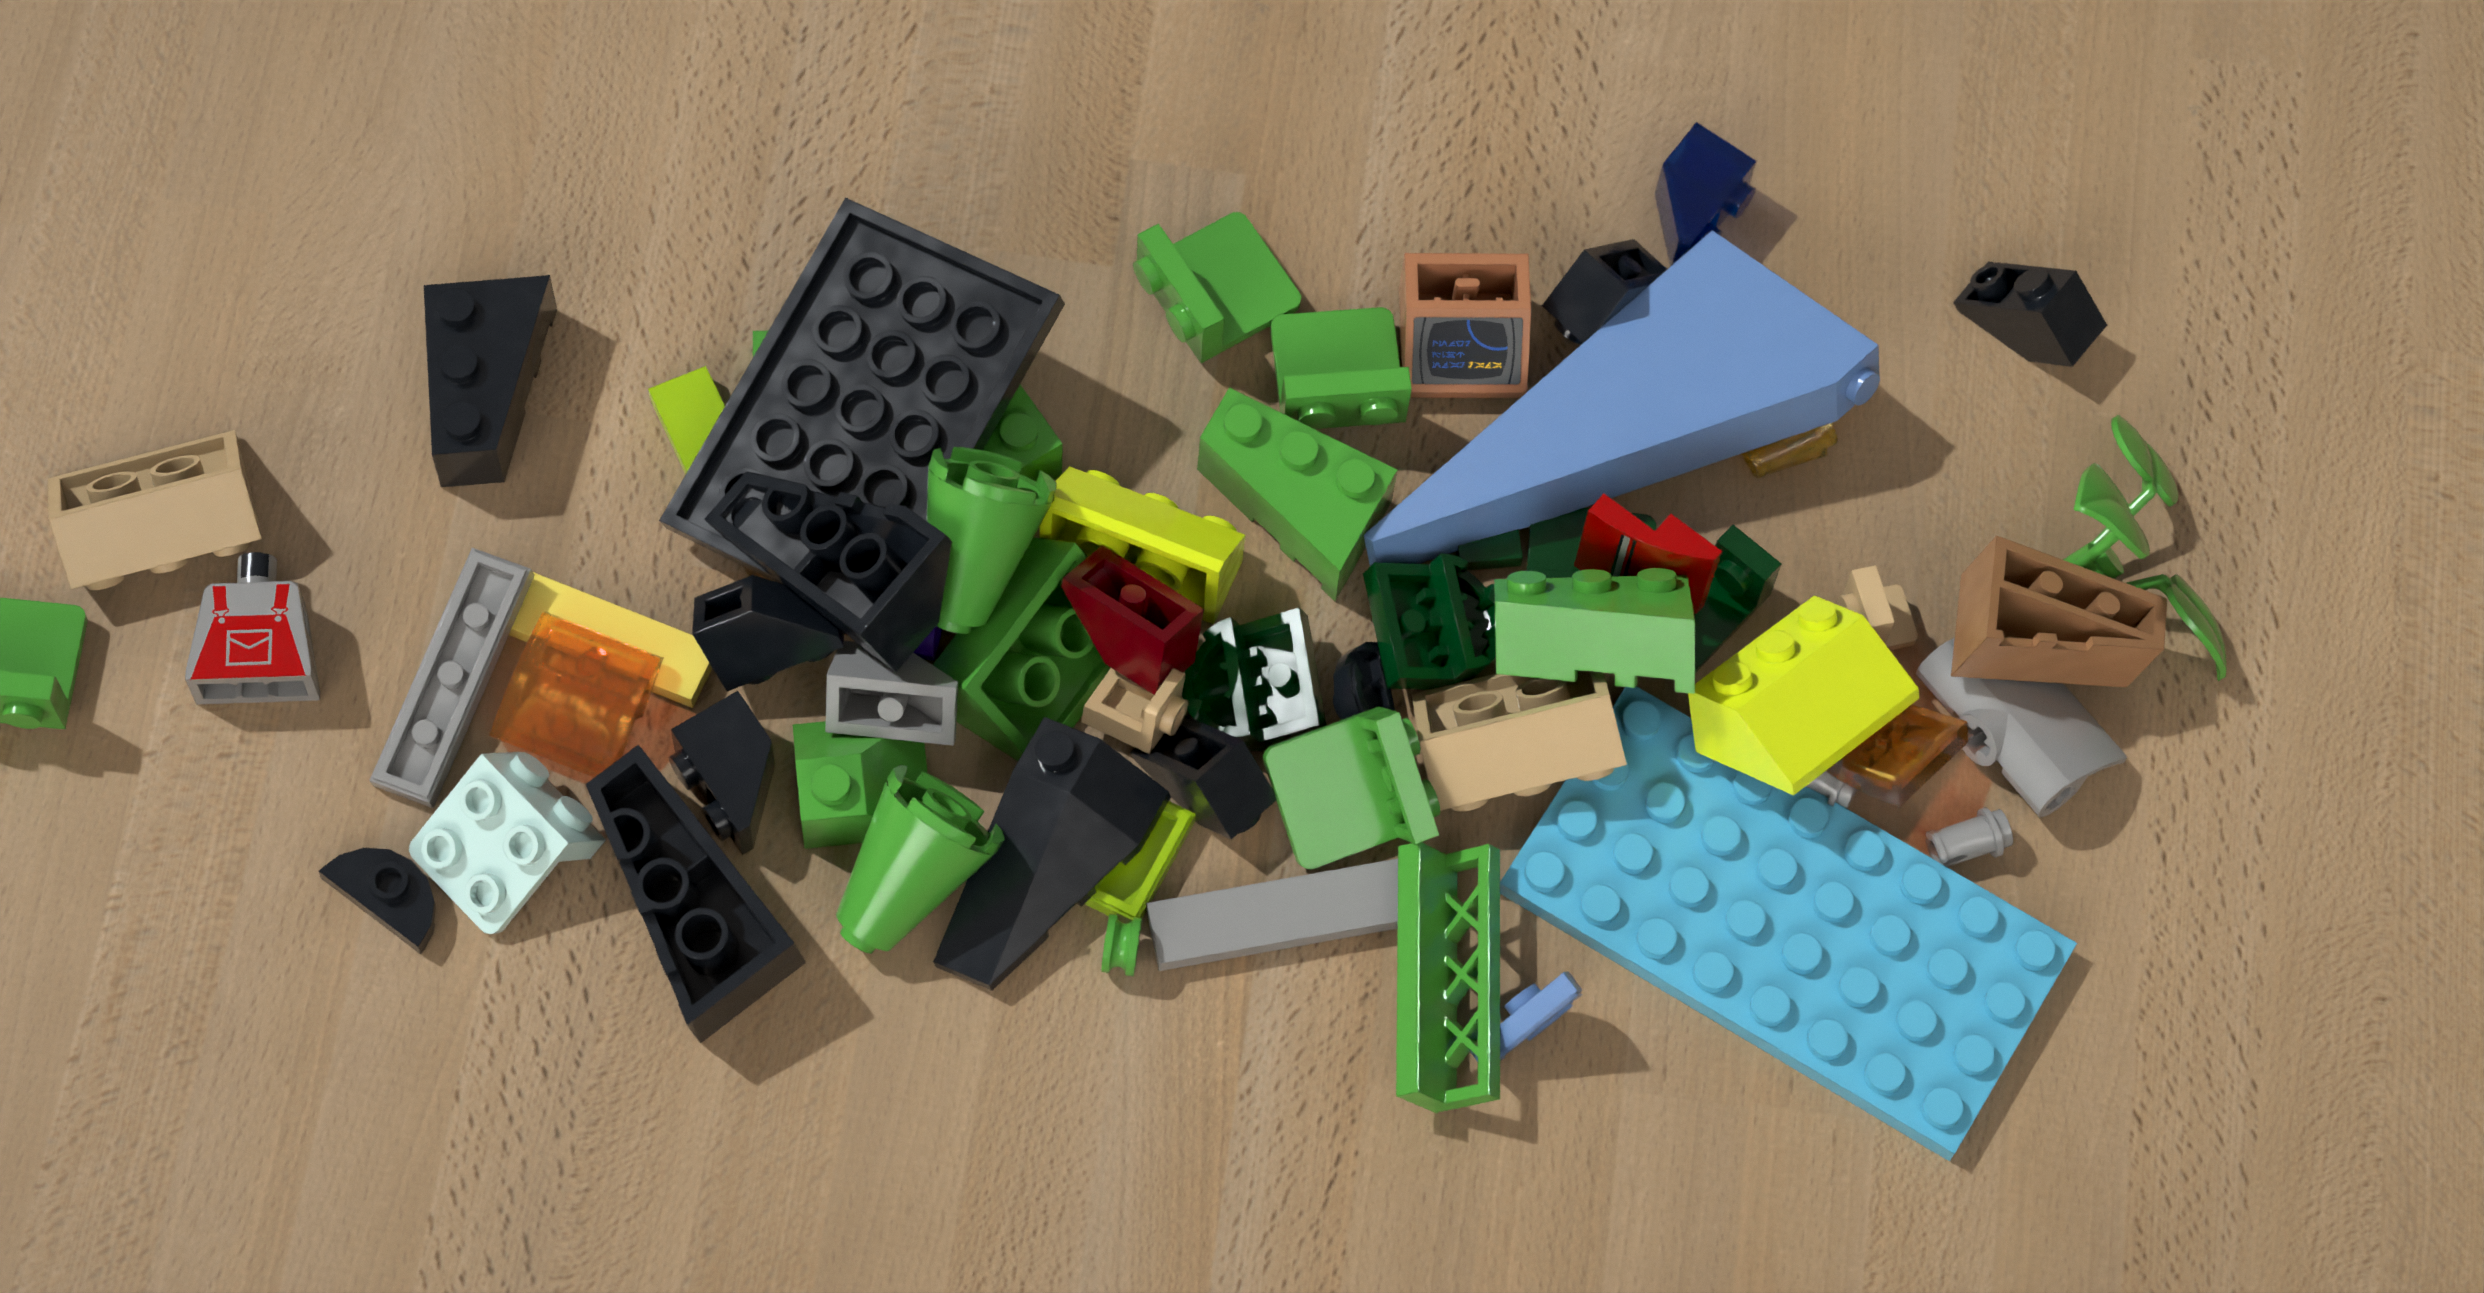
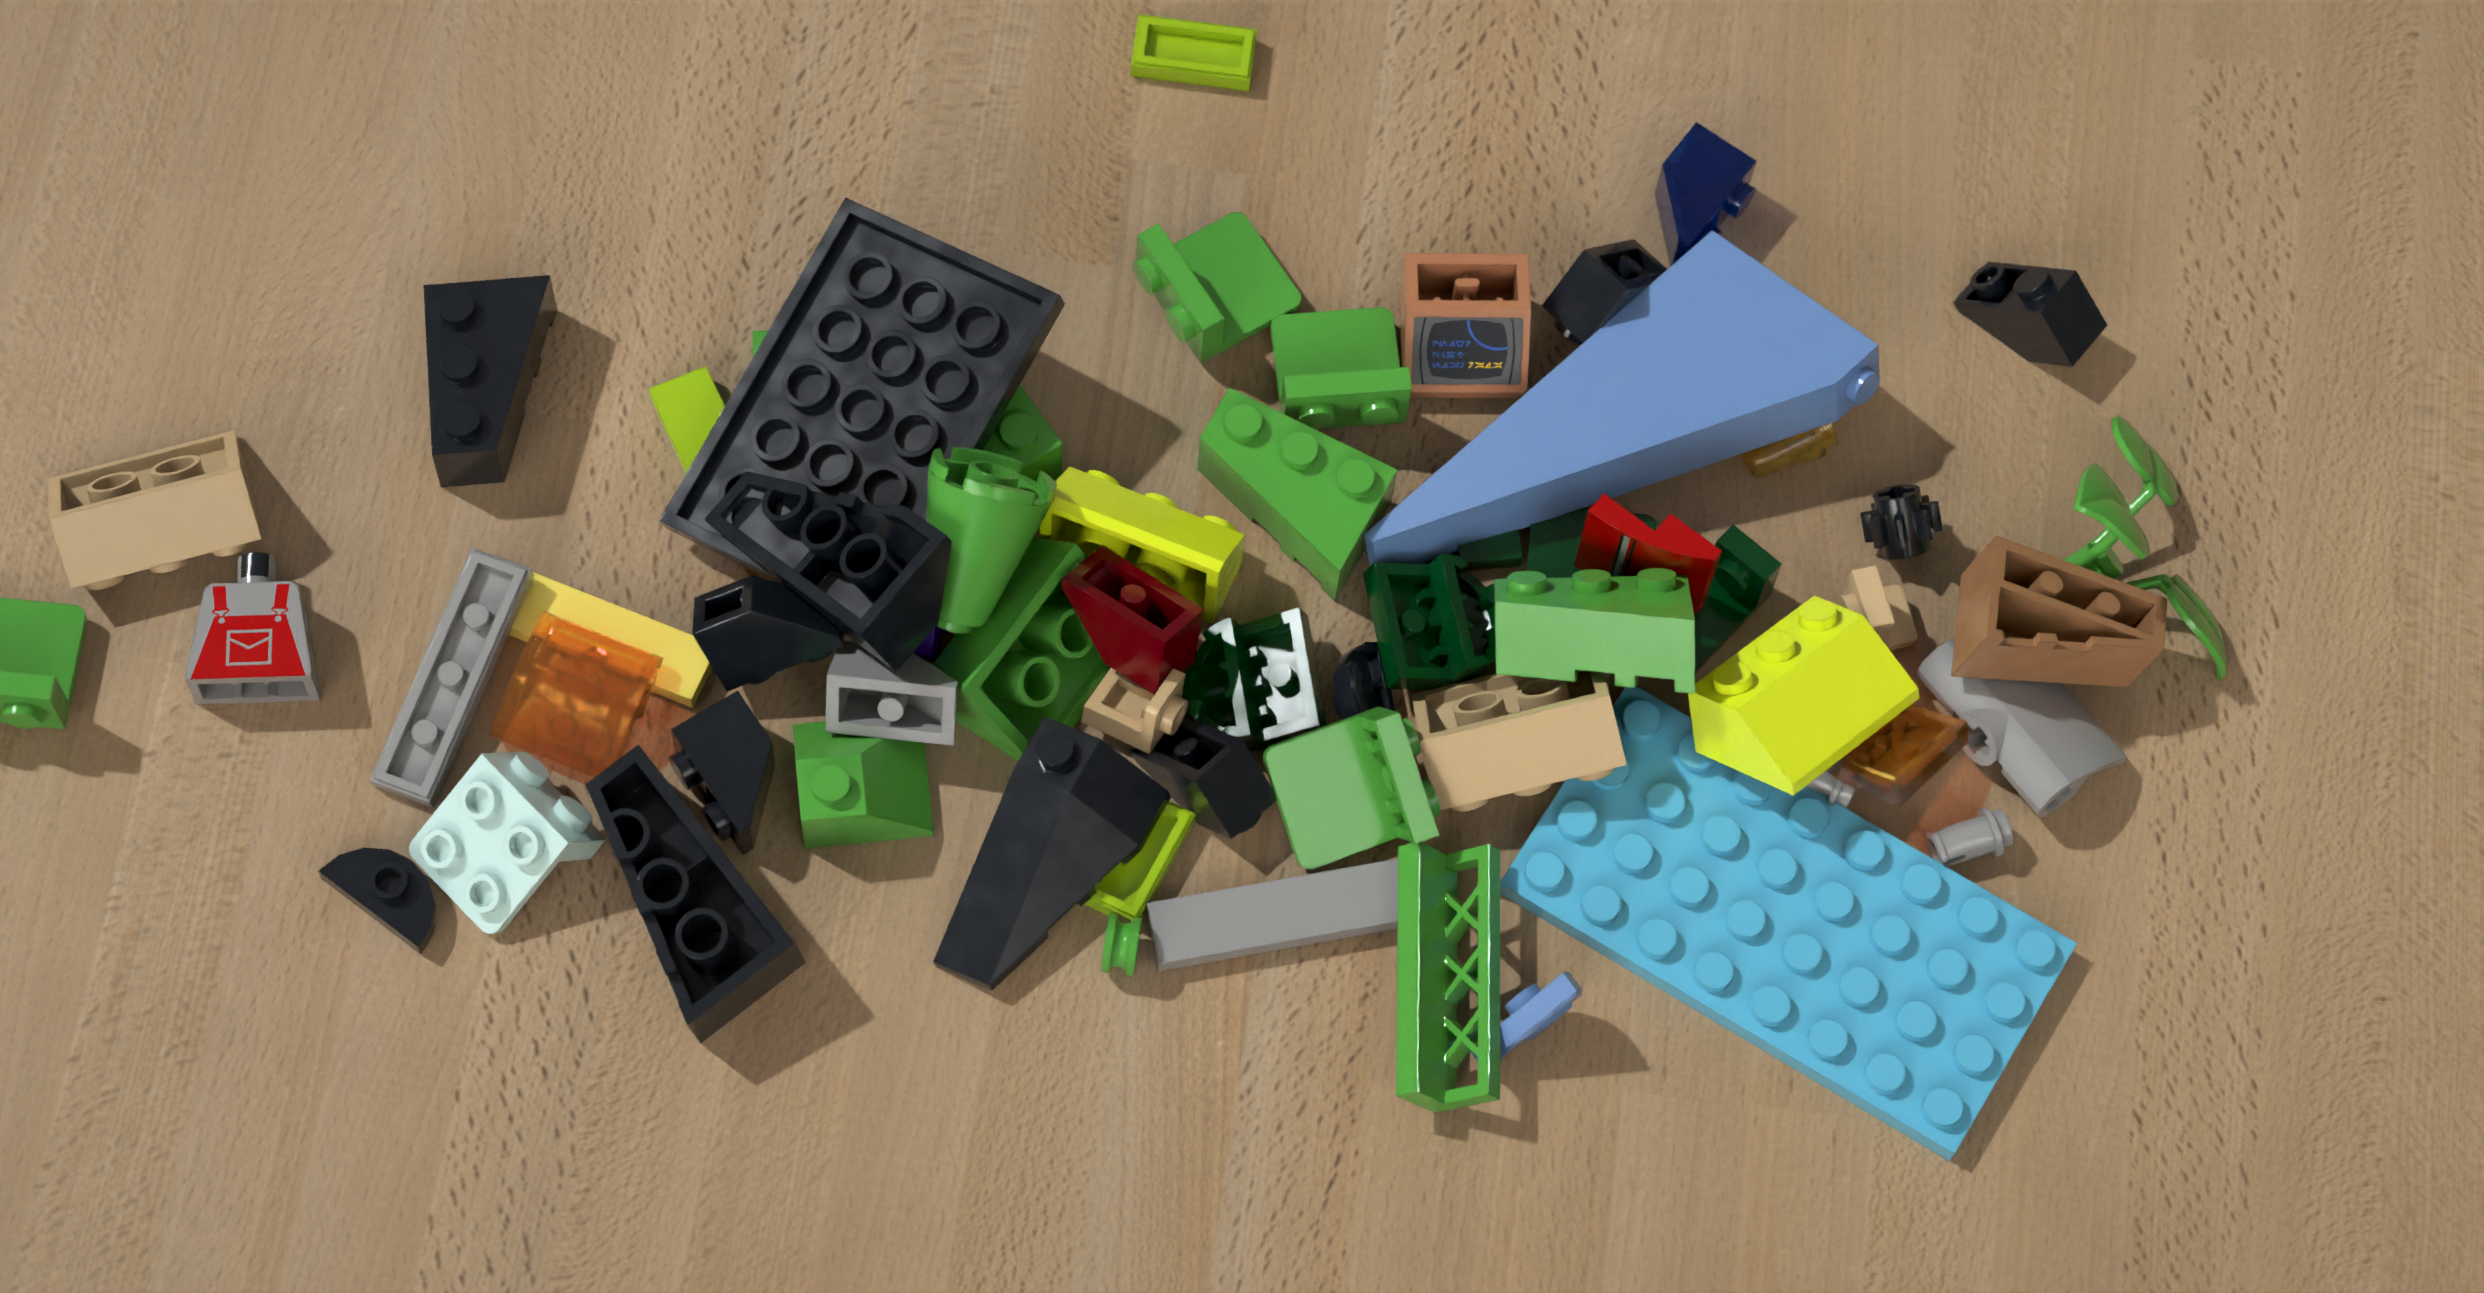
(912, 859): bright green cone -> none
(1193, 52): none -> lime tile
(1901, 521): none -> black gear

